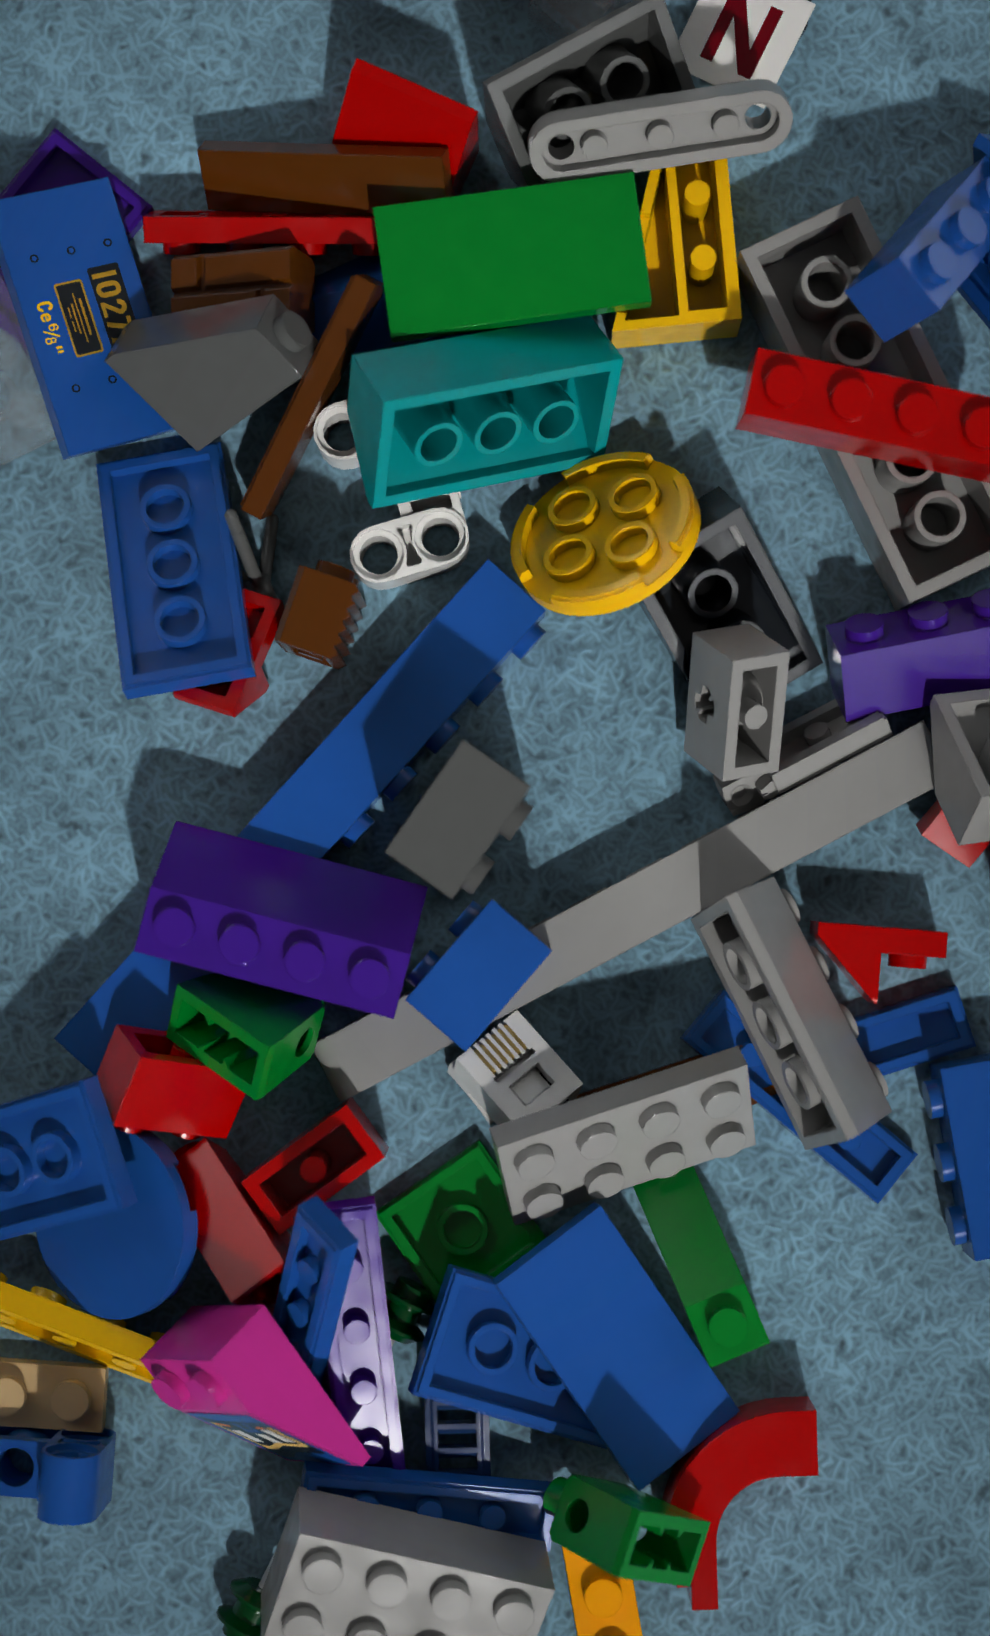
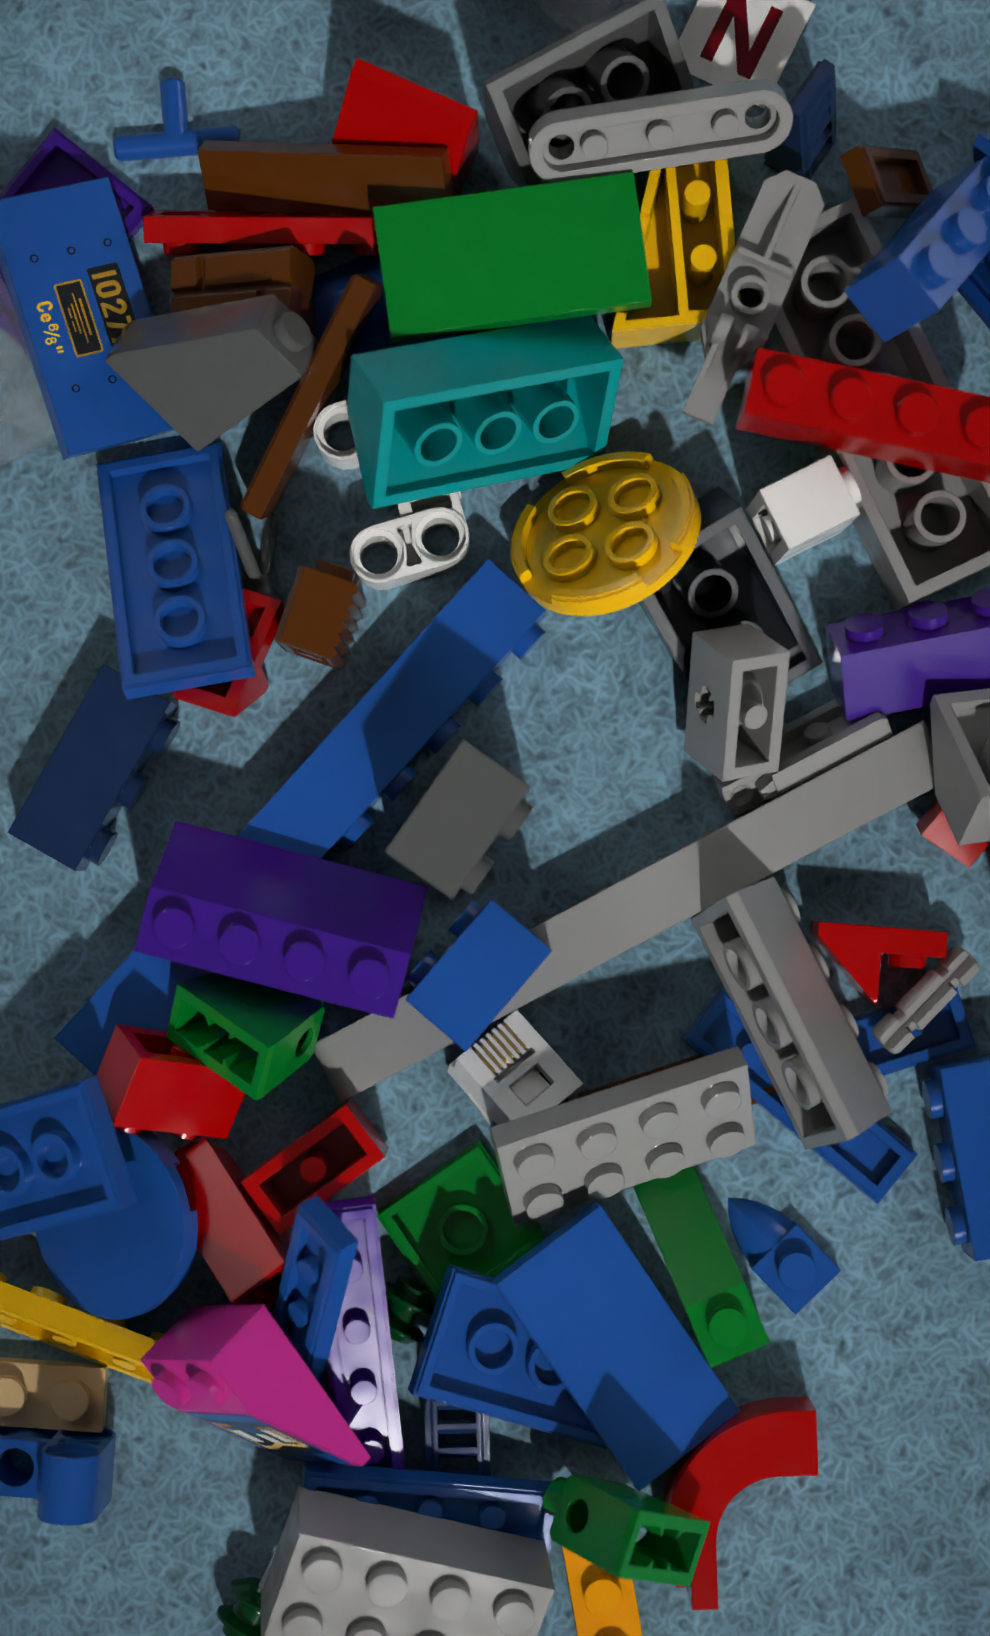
(95, 773): none -> dark blue brick
(176, 138): none -> blue piece
(766, 262): none -> light grey piece
(780, 1252): none -> blue plate
(804, 509): none -> white brick
(812, 125): none -> dark blue slope
(886, 180): none -> reddish brown tile
(925, 999): none -> light grey axle

